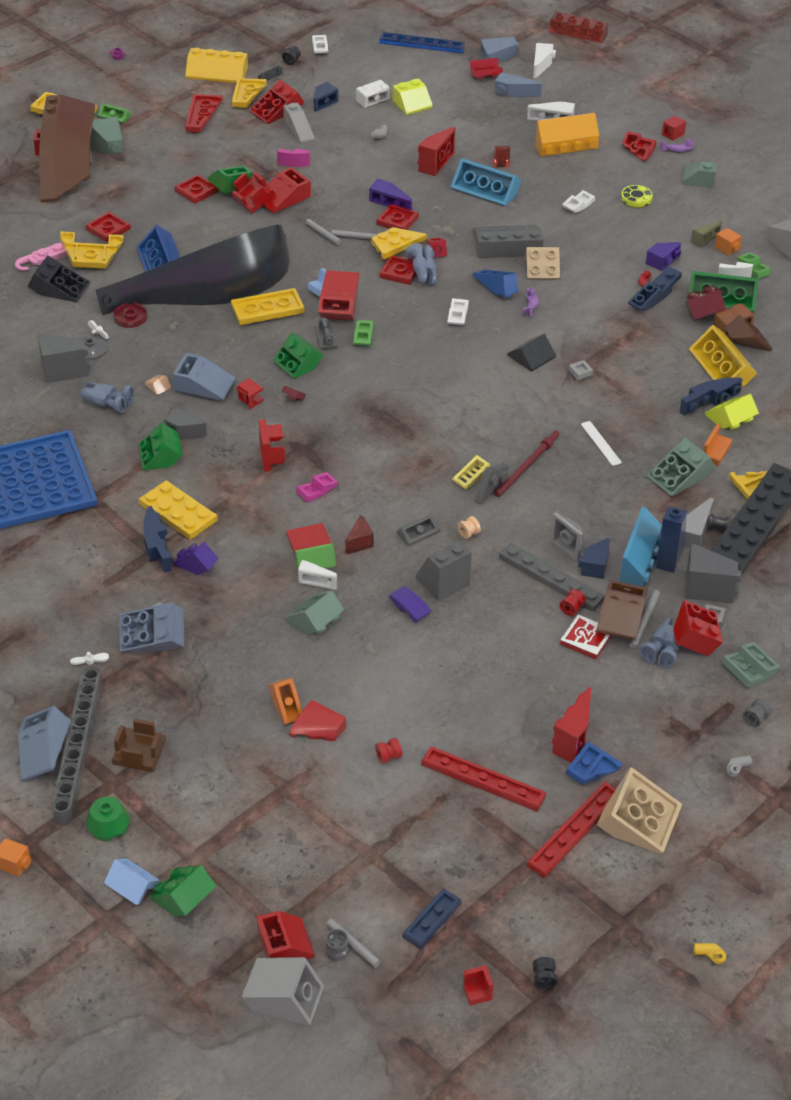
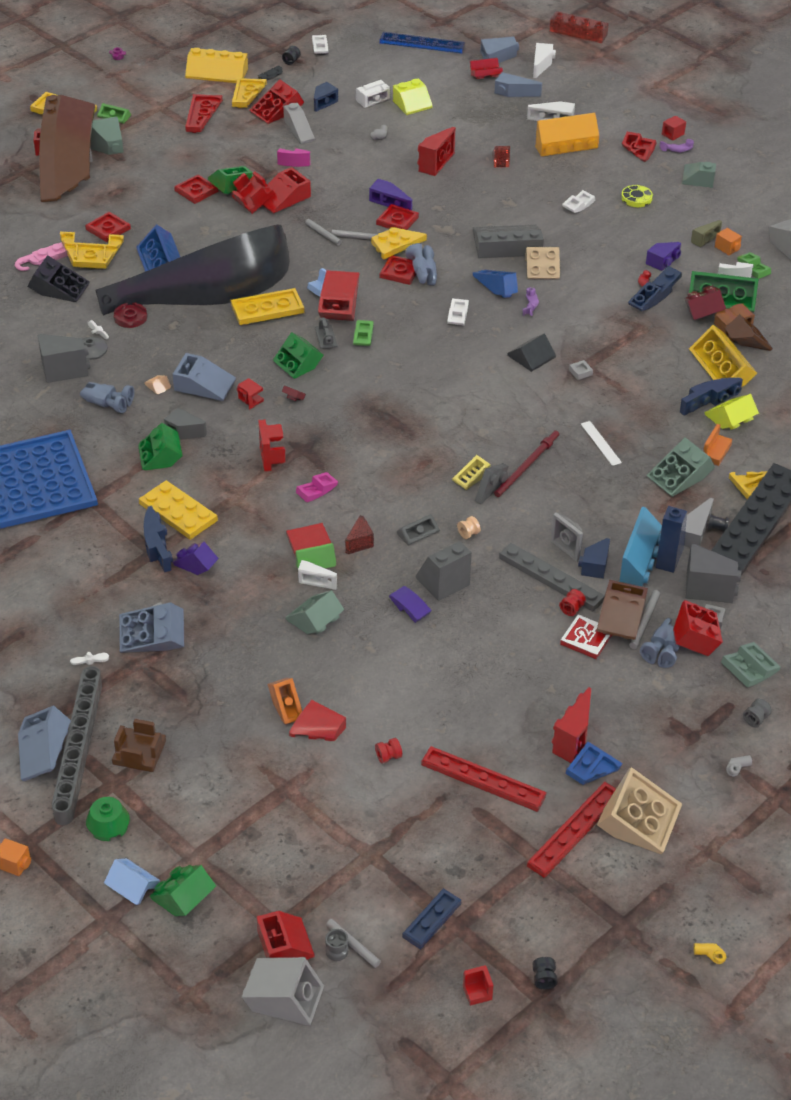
(438, 245): red bracket -> none
(485, 182): dark azure slope -> none

